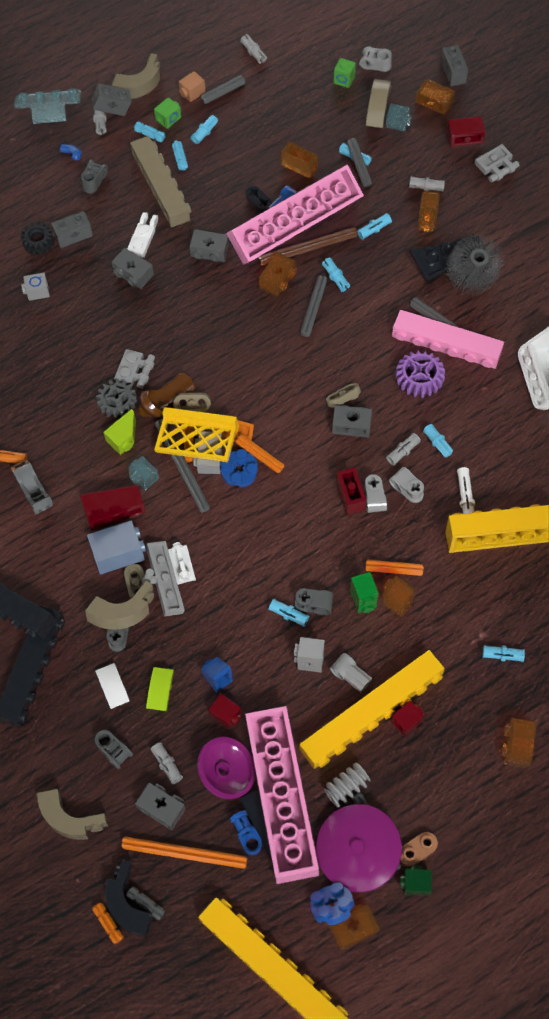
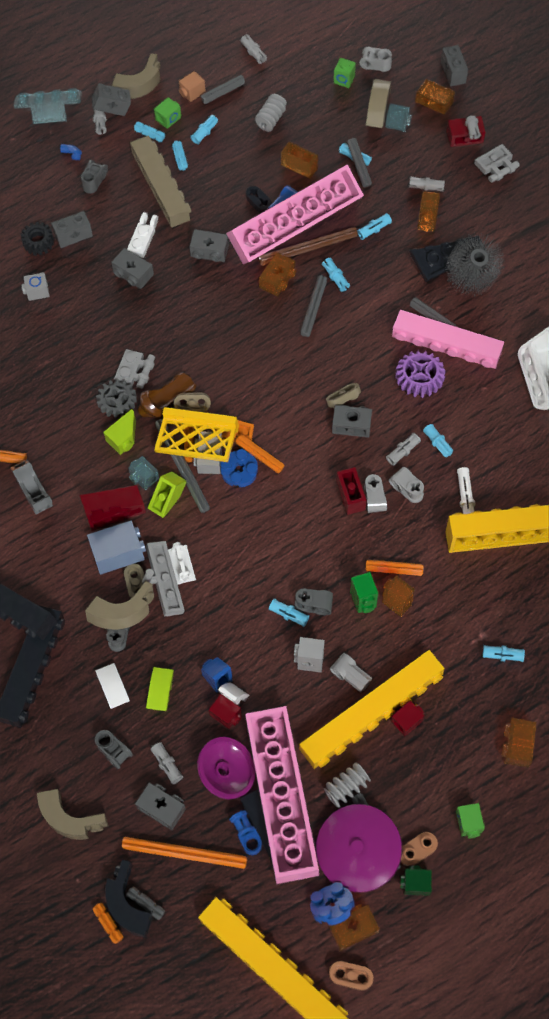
(166, 493): none -> lime slope
(233, 693): none -> white slope
(271, 112): none -> light grey piece
(351, 975): none -> nougat plate
(470, 820): none -> bright green brick
(472, 124): none -> light grey pin

